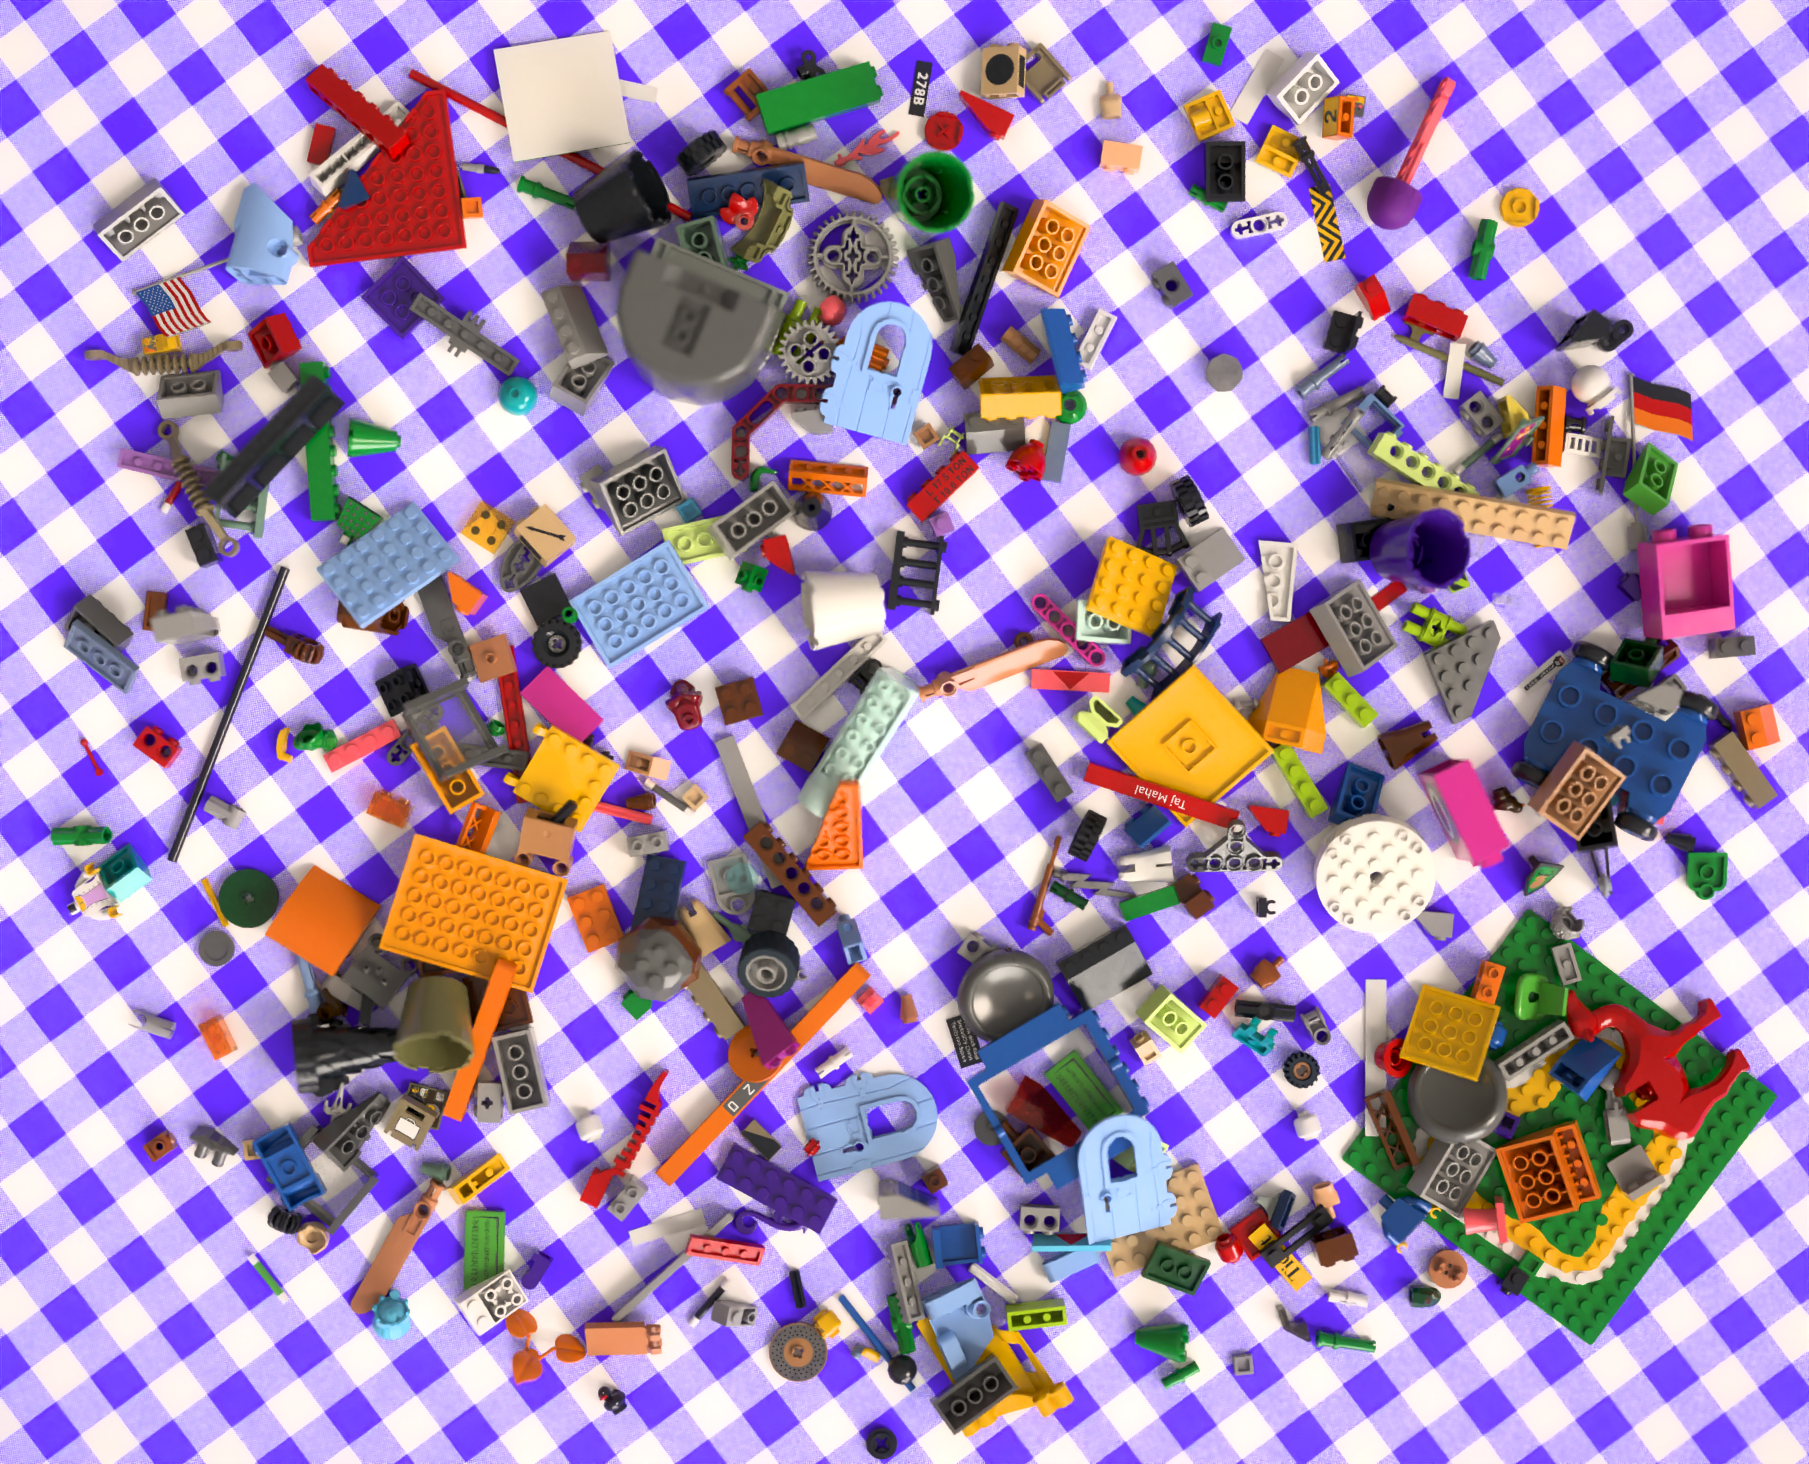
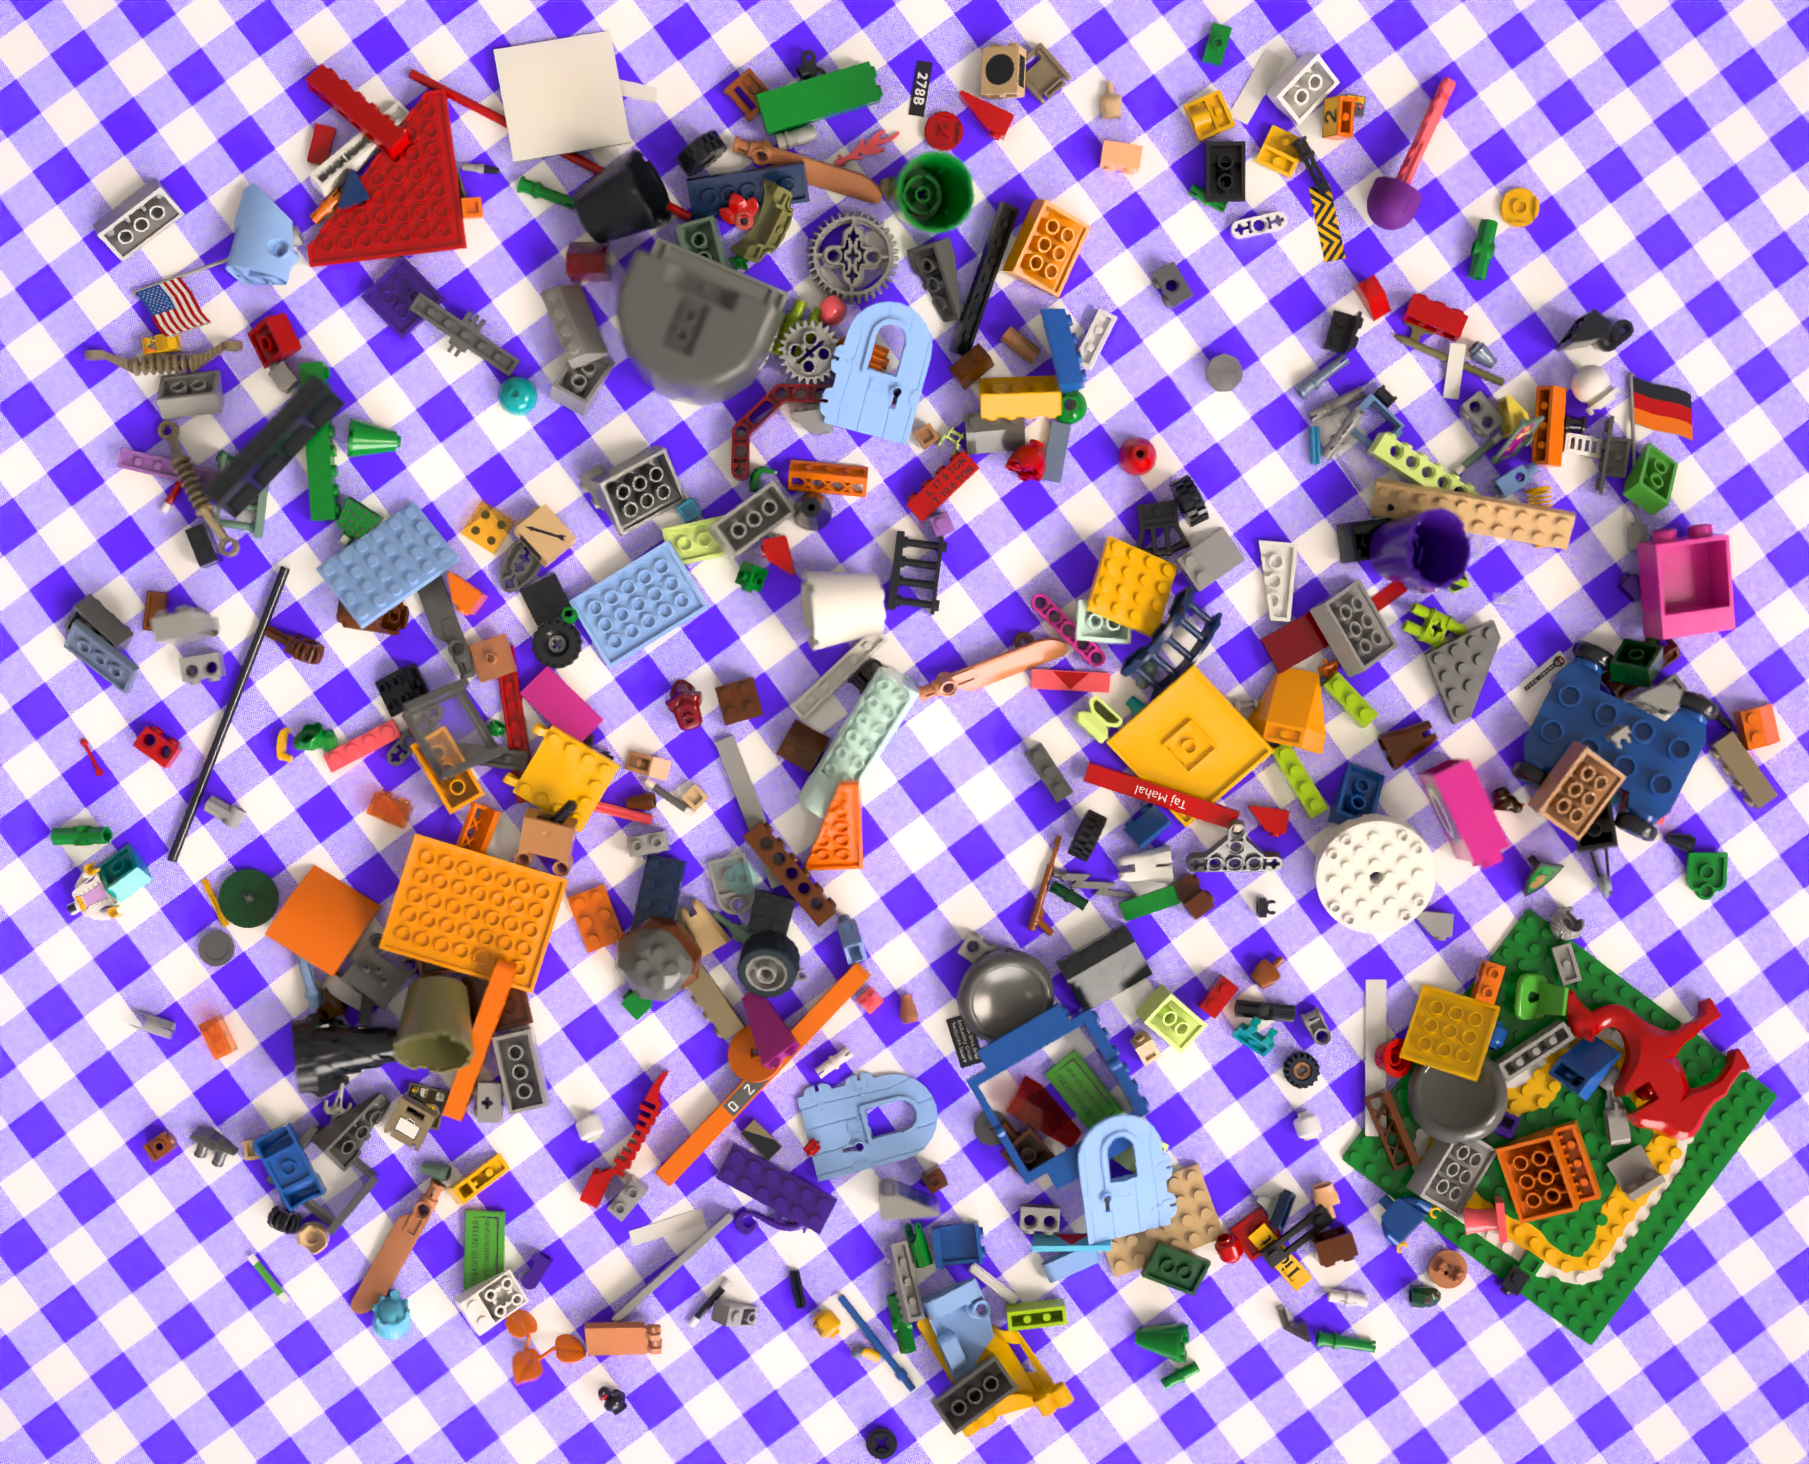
(724, 1249): plate -> none
(797, 1367): flat silver piece -> none
(902, 1369): black hair -> none
(1243, 1364): light grey tile -> none
(1731, 647): dark grey brick -> none

